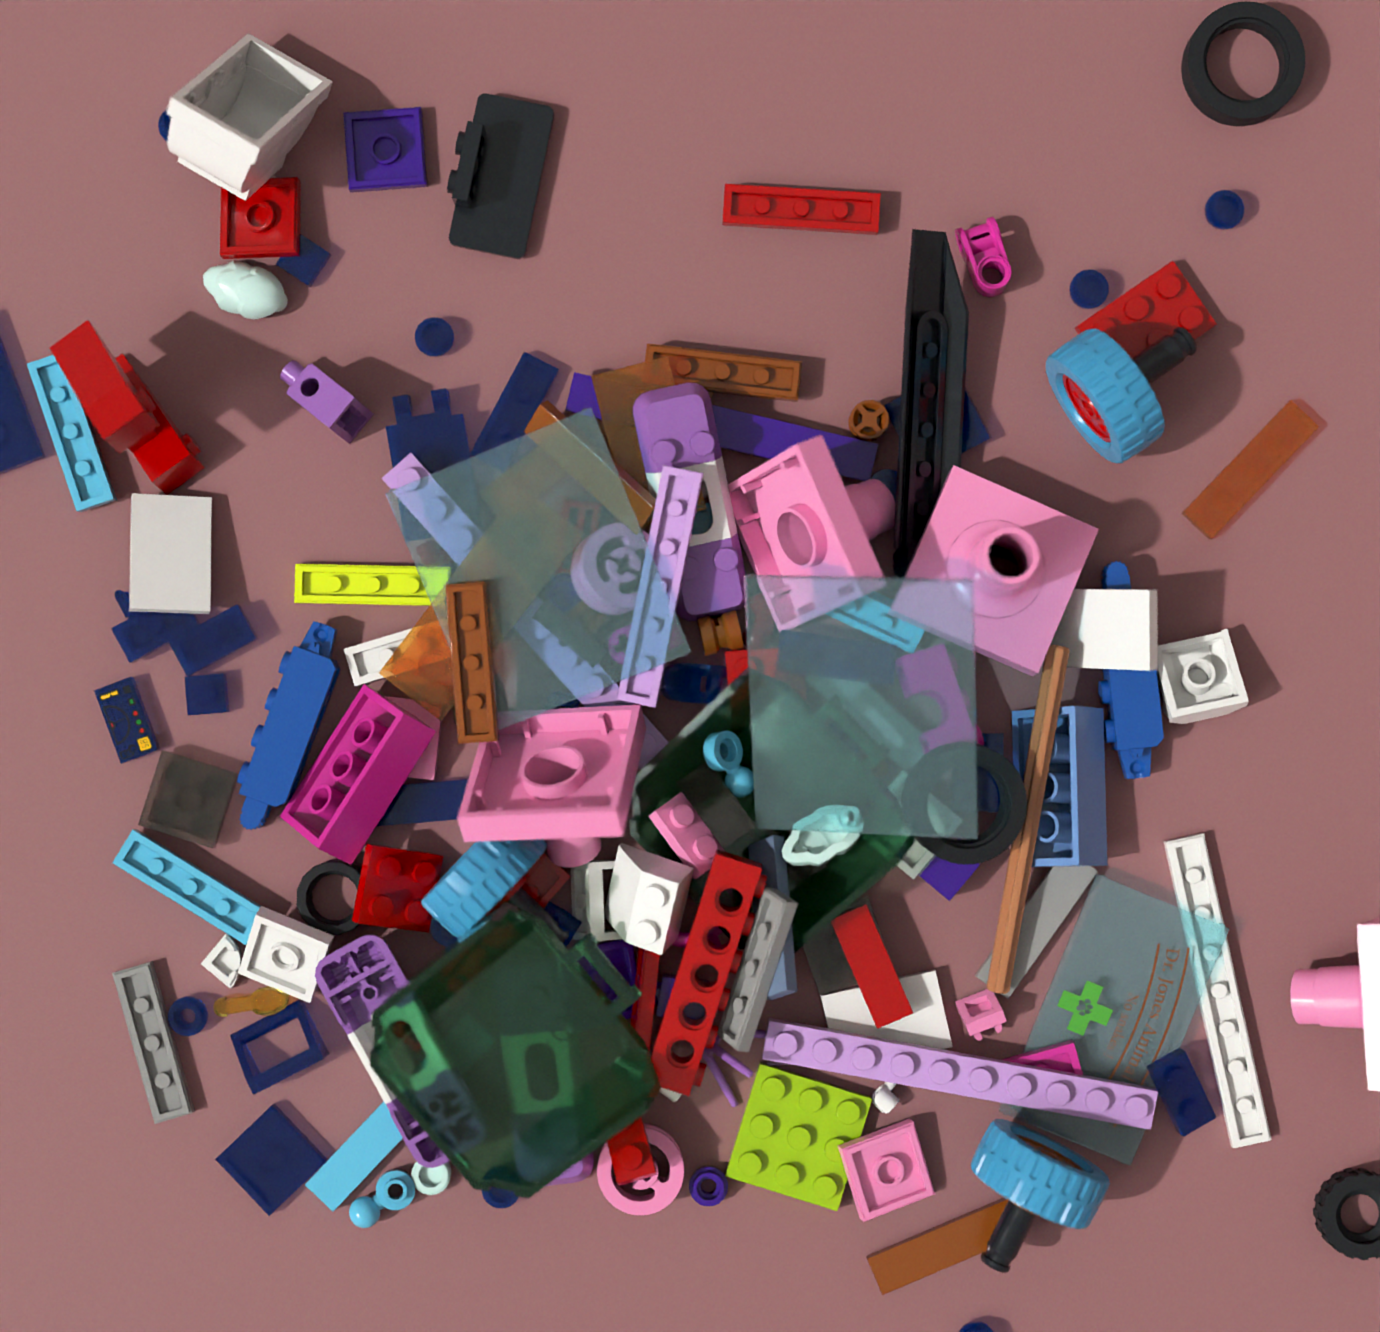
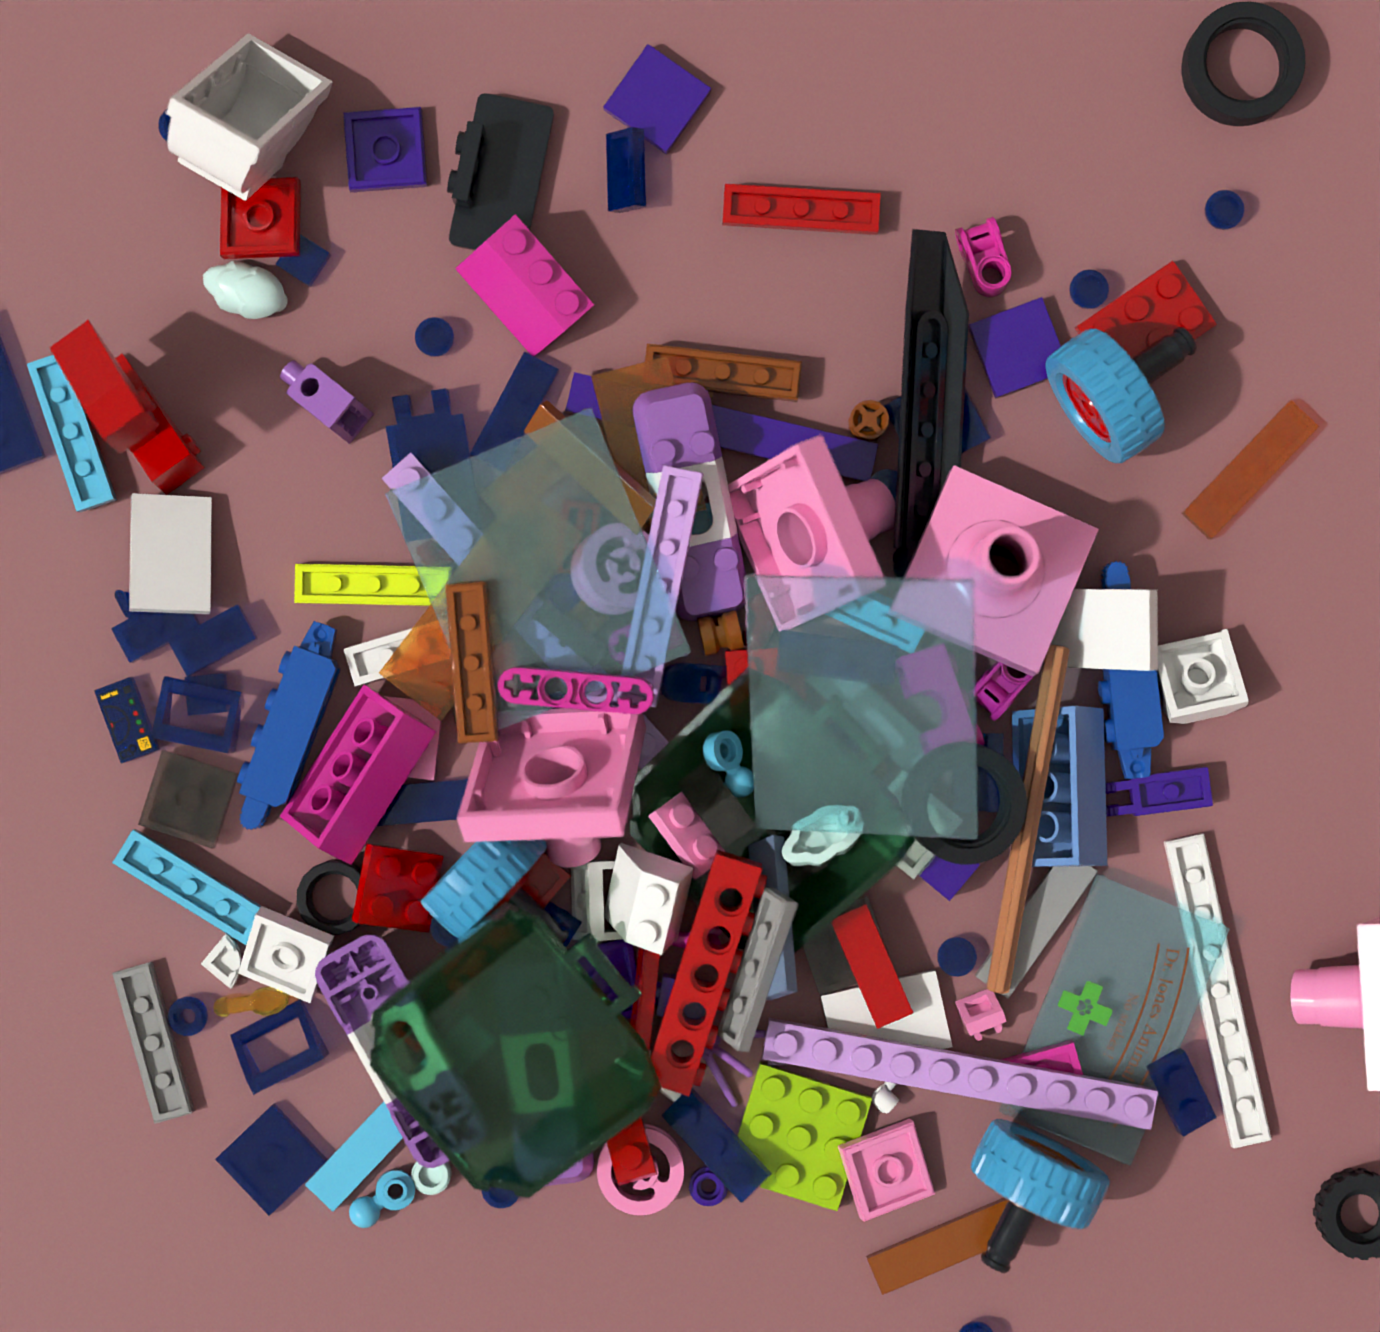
(194, 737): none -> clear blue tile
(524, 286): none -> dark pink slope
(576, 685): none -> dark pink beam
(626, 170): none -> clear blue plate
(657, 98): none -> dark purple tile
(716, 1145): none -> clear blue plate
(956, 956): none -> clear blue plate
(1001, 686): none -> dark pink piece
(1015, 346): none -> dark purple tile
(1163, 792): none -> dark purple hinge

